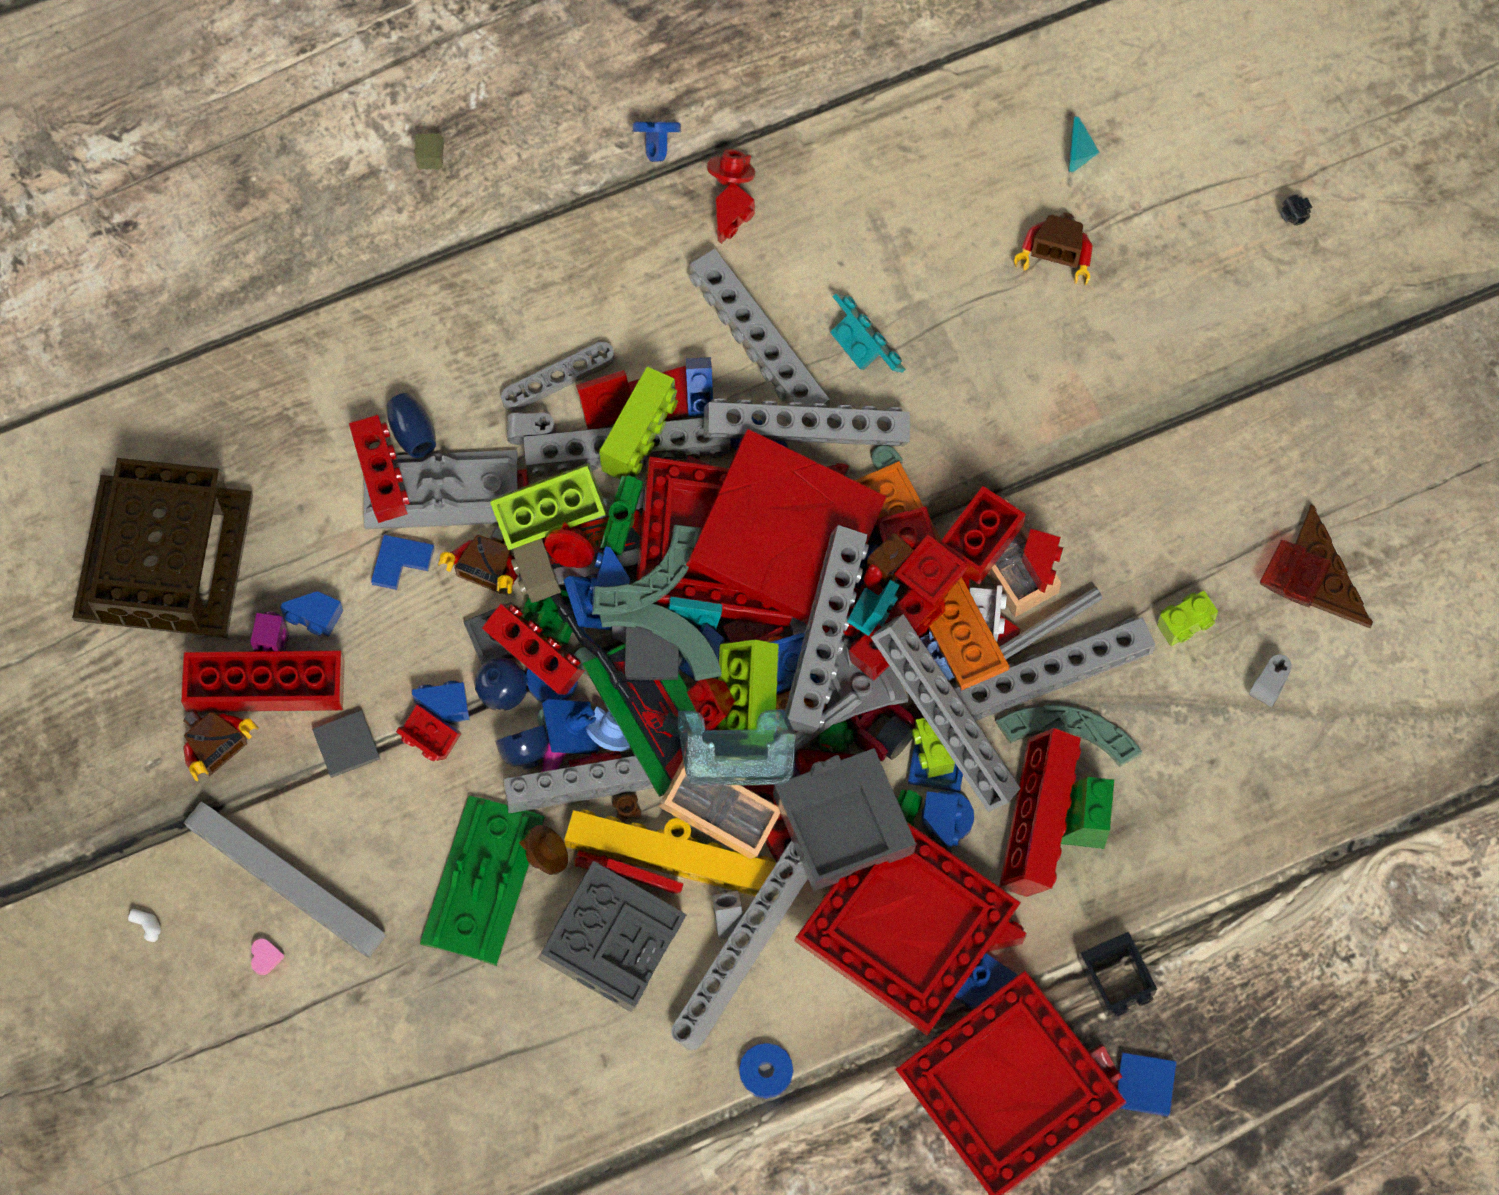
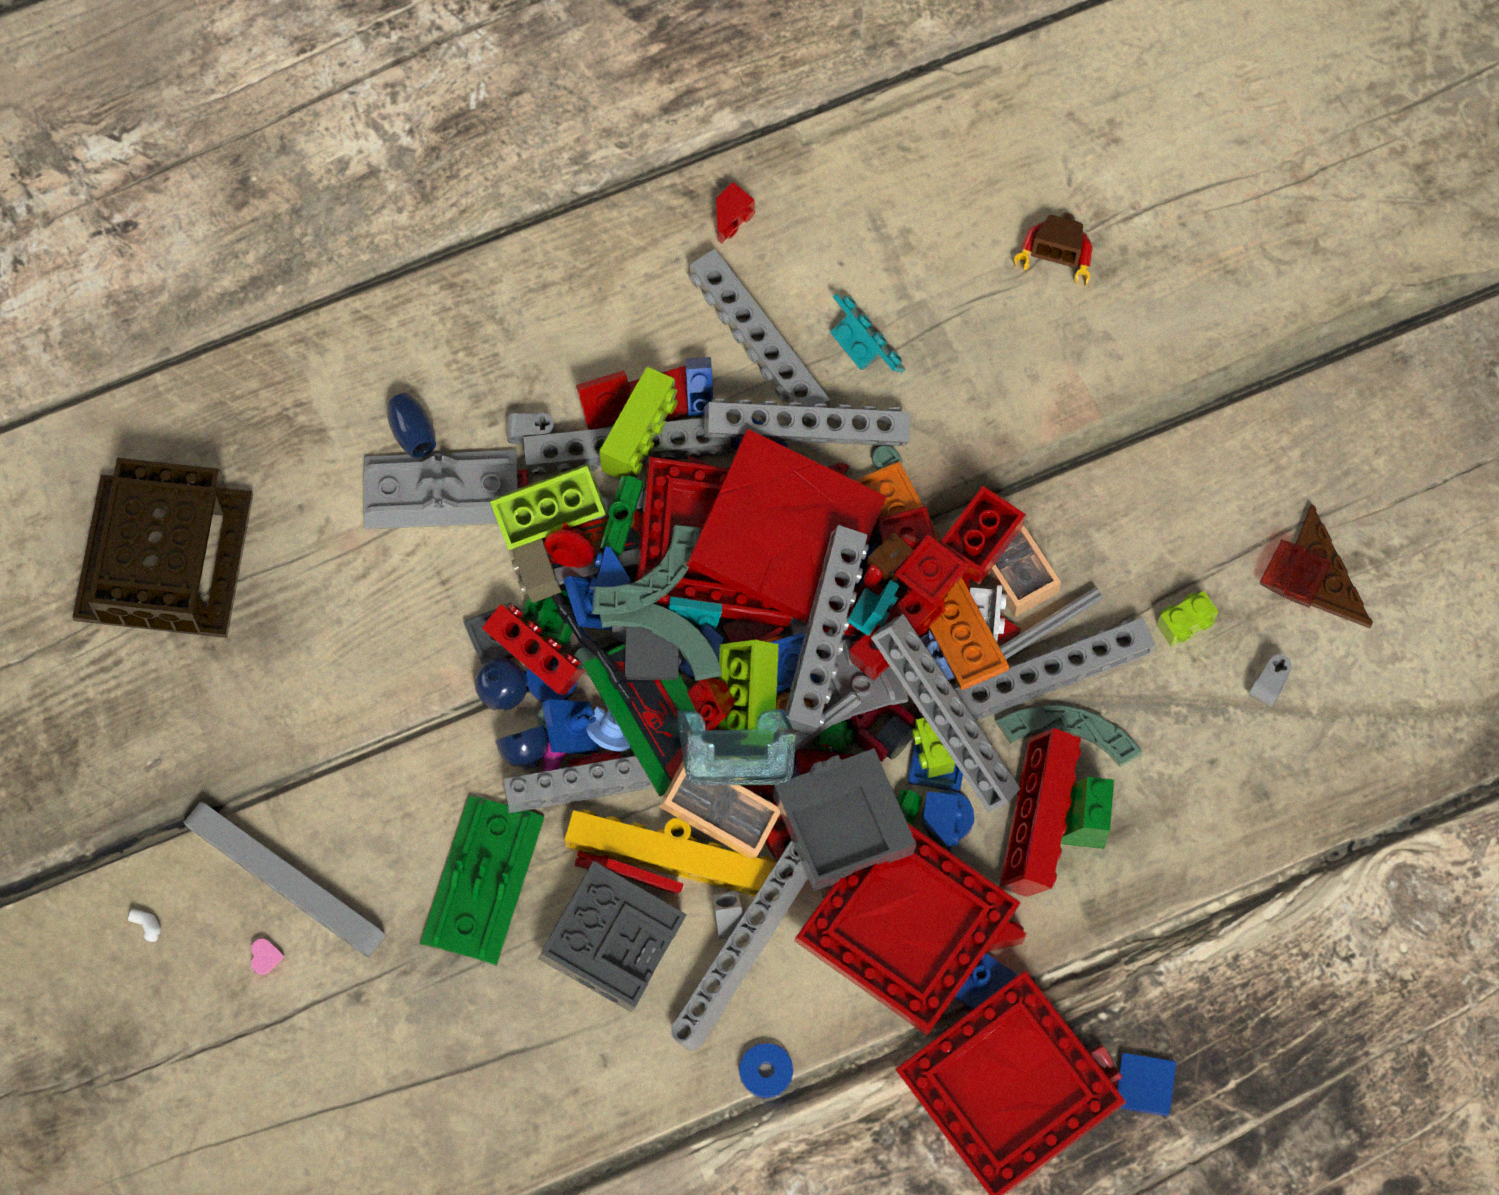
(213, 741): torso -> none
(263, 681): red brick -> none
(269, 633): magenta brick -> none
(314, 611): blue slope -> none
(346, 744): dark grey tile -> none
(365, 433): red brick -> none
(395, 555): blue tile -> none
(429, 151): olive piece -> none
(429, 734): red bracket -> none
(445, 701): blue slope -> none
(483, 562): torso -> none
(545, 850): reddish brown piece -> none
(564, 366): light grey beam -> none
(630, 801): reddish brown plate -> none
(656, 137): blue tile -> none
(731, 168): red piece -> none
(1039, 557): red slope -> none
(1082, 146): teal slope -> none
(1105, 950): black window -> none
(1296, 209): black gear -> none

